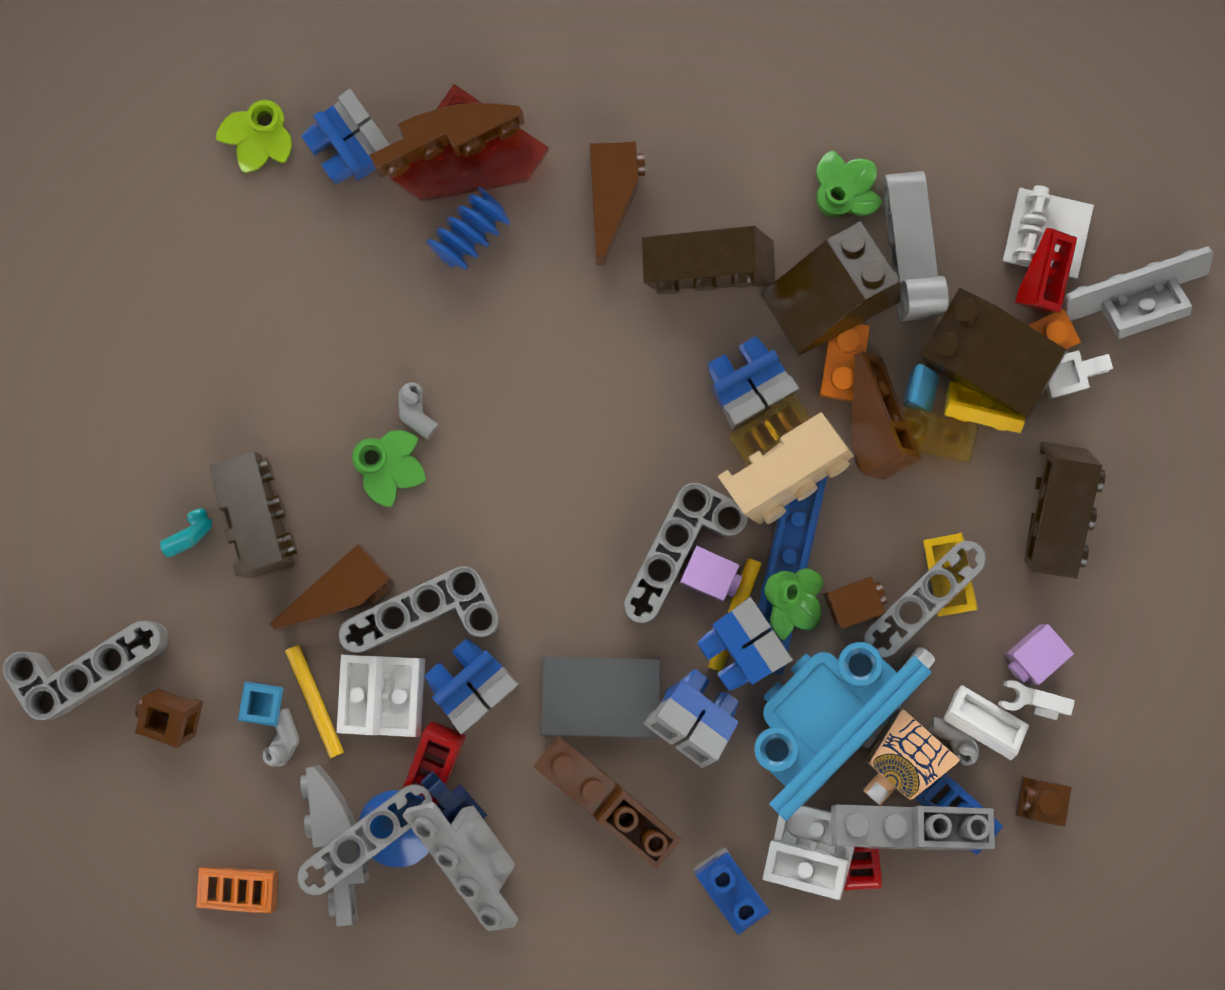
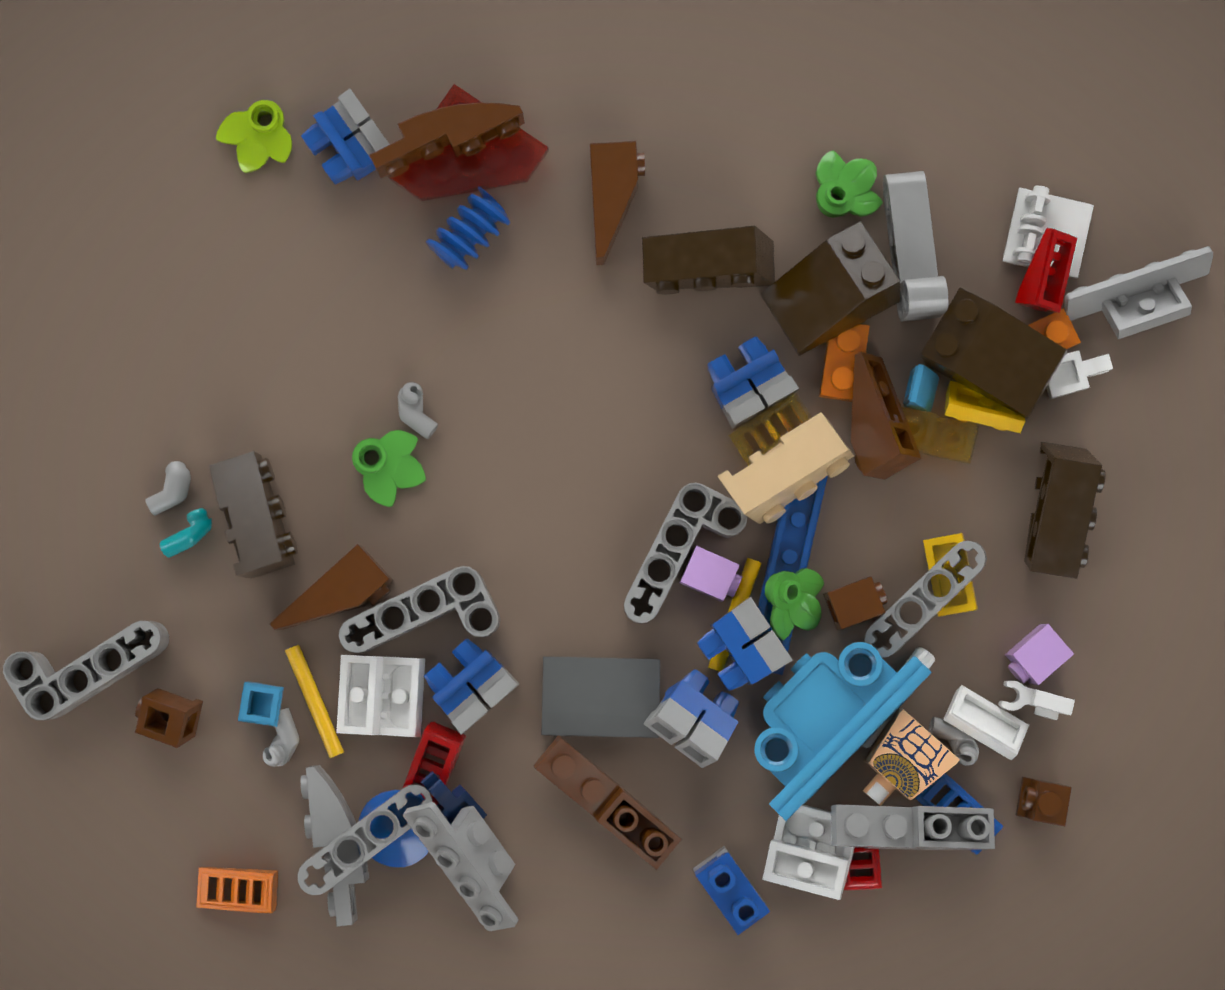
(174, 491): none -> light grey arm

